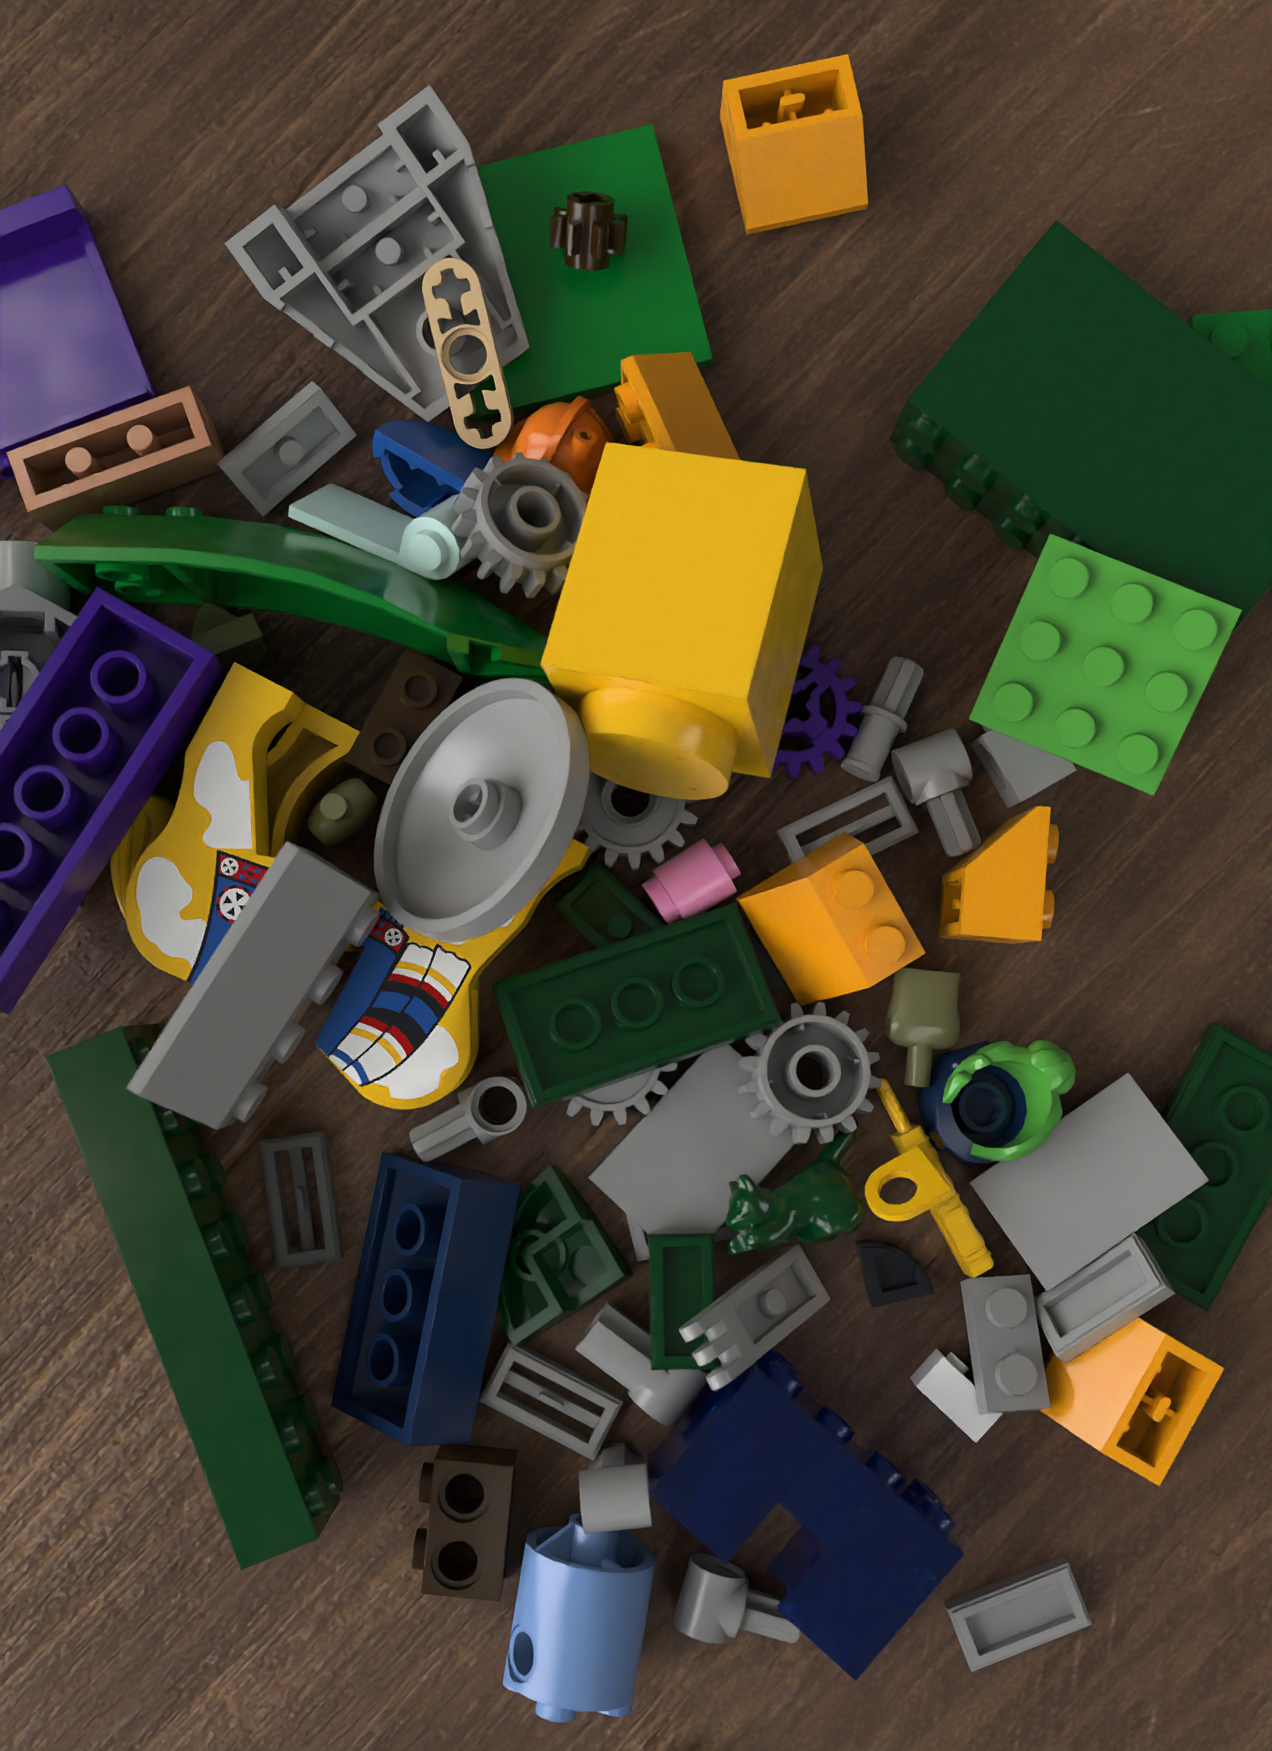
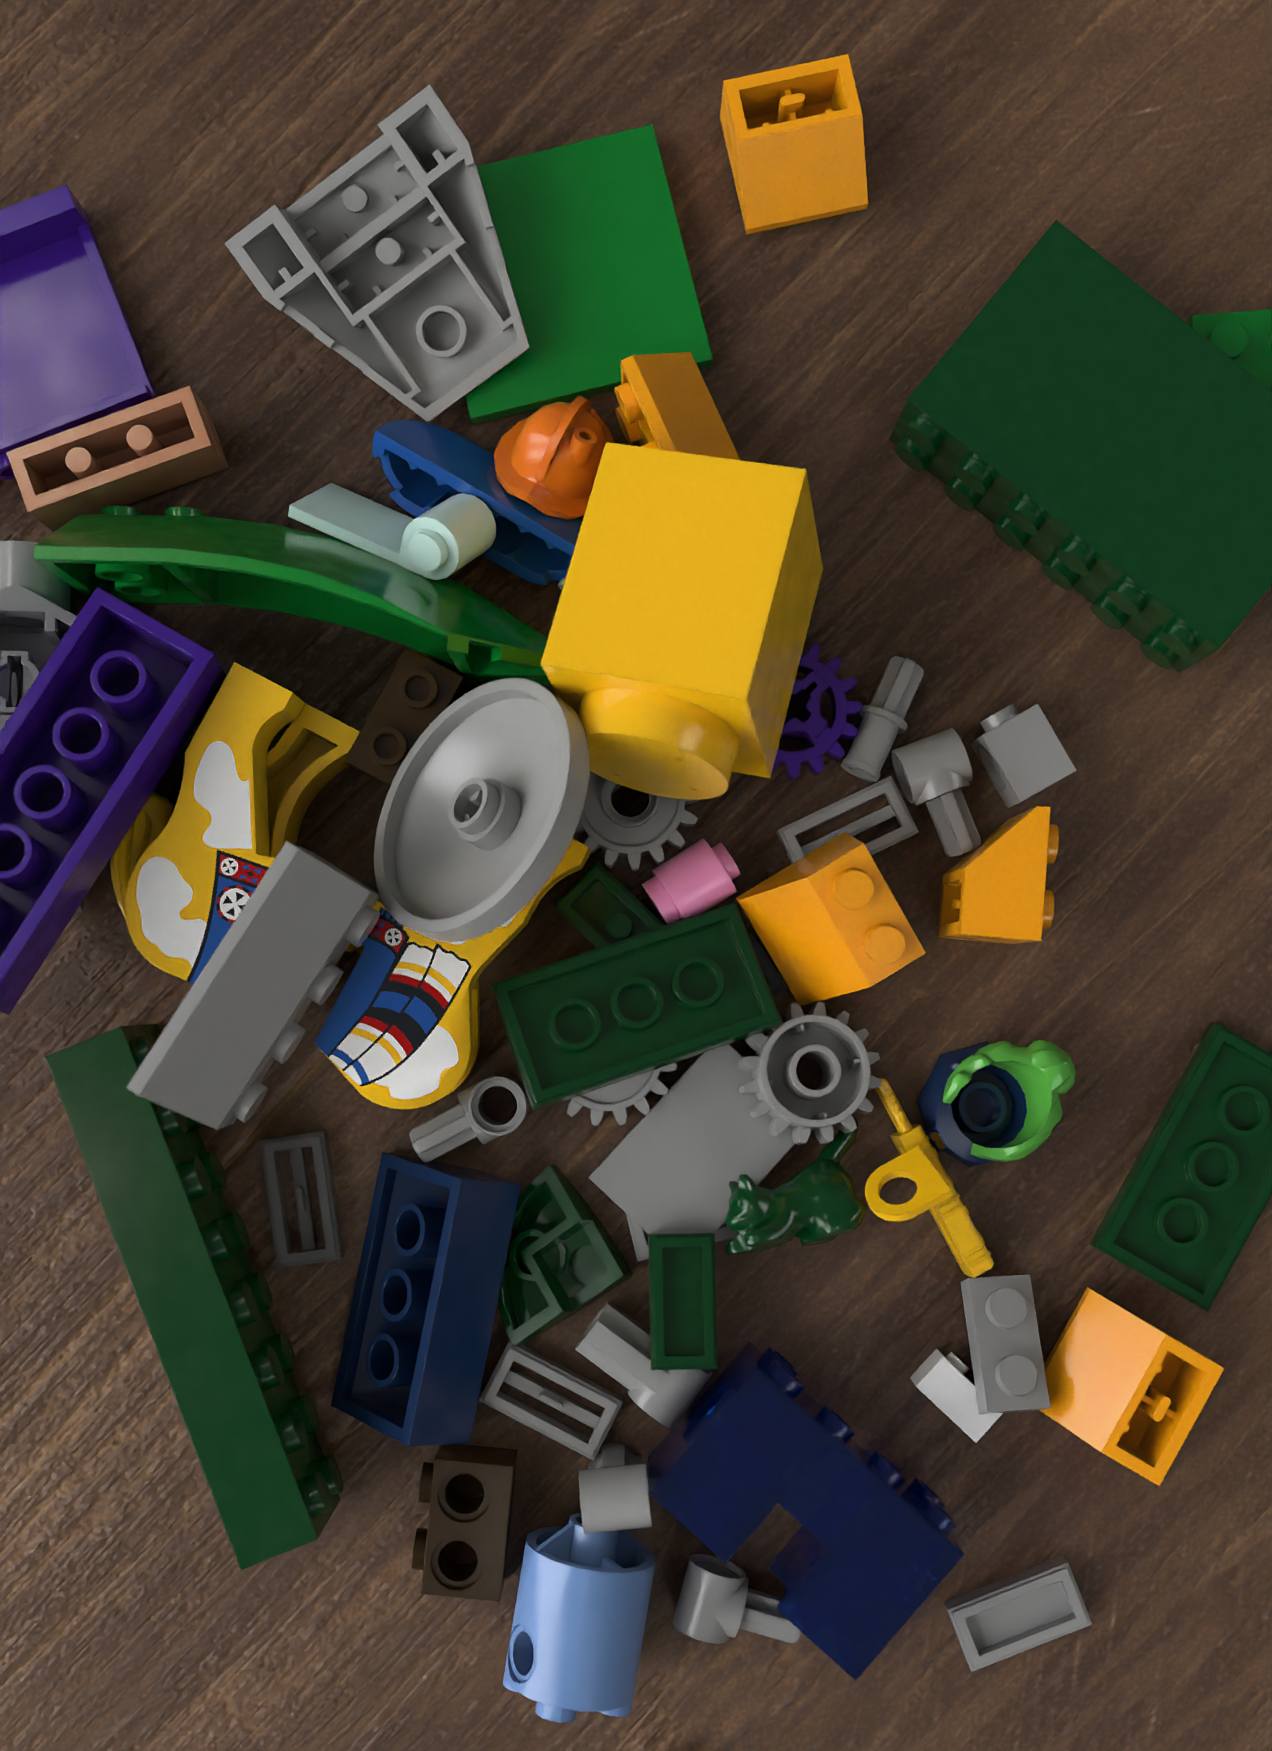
(228, 636): olive tile -> none
(287, 448): light grey plate -> none
(344, 813): olive piece -> none
(442, 309): tan beam -> none
(520, 522): light grey gear -> none
(588, 230): dark brown gear -> none
(756, 1314): light grey hinge -> none
(891, 1273): black tile -> none
(923, 1018): olive piece -> none
(1090, 1182): light grey tile -> none
(1101, 1298): light grey tile -> none
(1104, 664): bright green plate -> none

